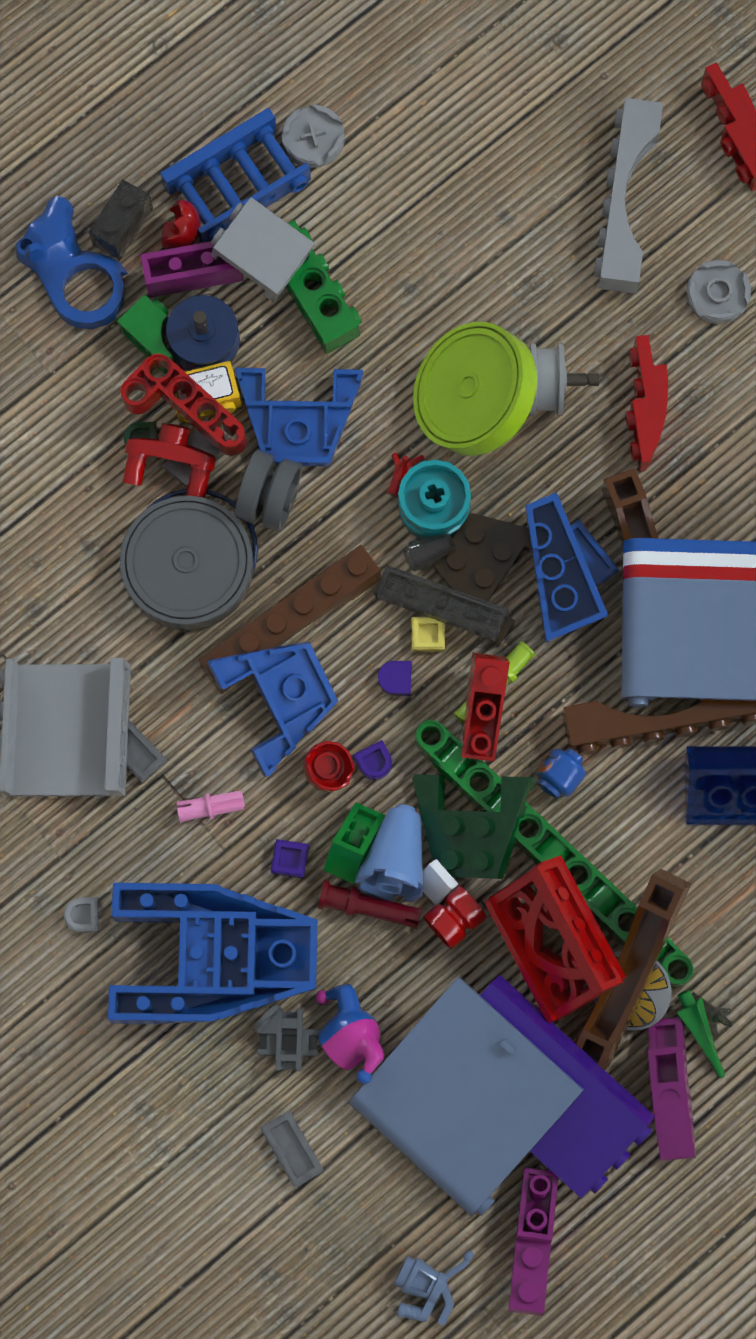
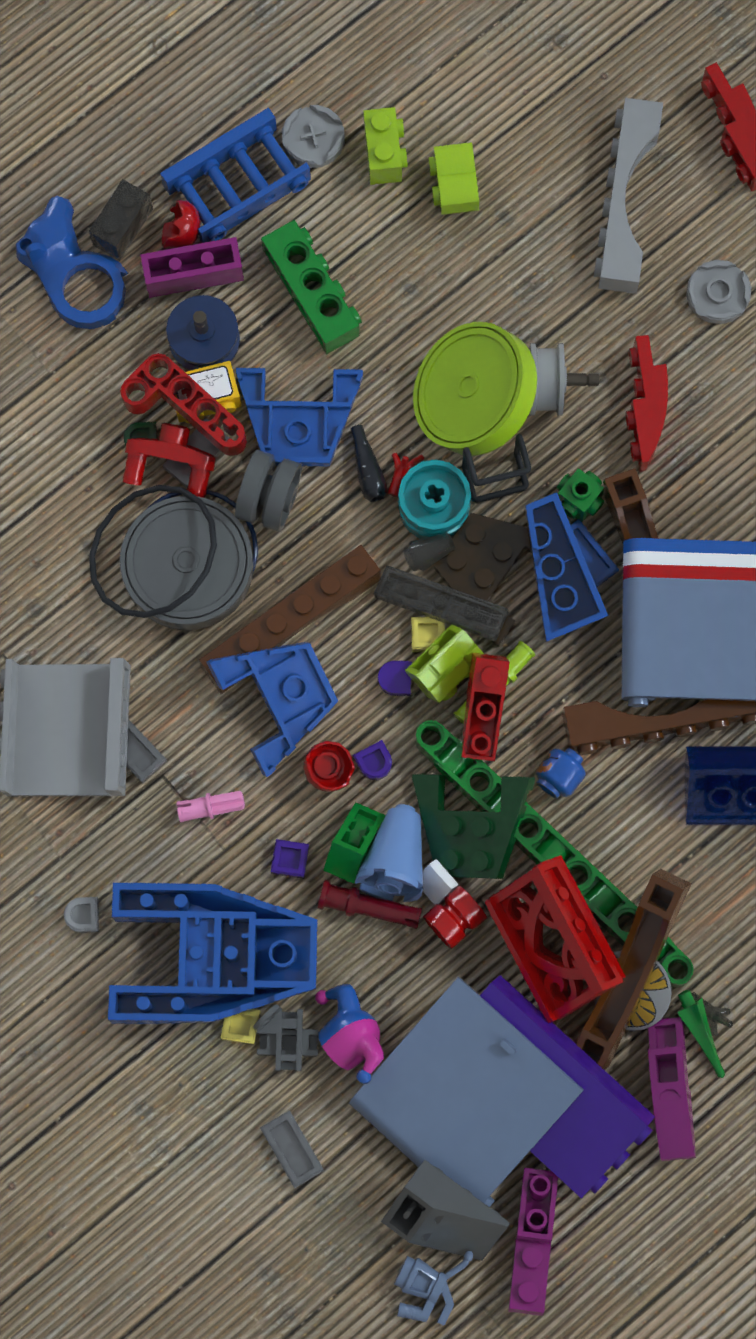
(145, 327): green arch -> none
(198, 582): none -> black piece
(240, 1027): none -> light yellow tile
(262, 247): light grey panel -> none
(369, 472): none -> black piece
(383, 147): none -> lime brick
(444, 664): none -> lime brick
(444, 1215): none -> dark grey slope
(455, 178): none -> lime brick
(470, 473): none -> black piece
(579, 505): none -> green brick

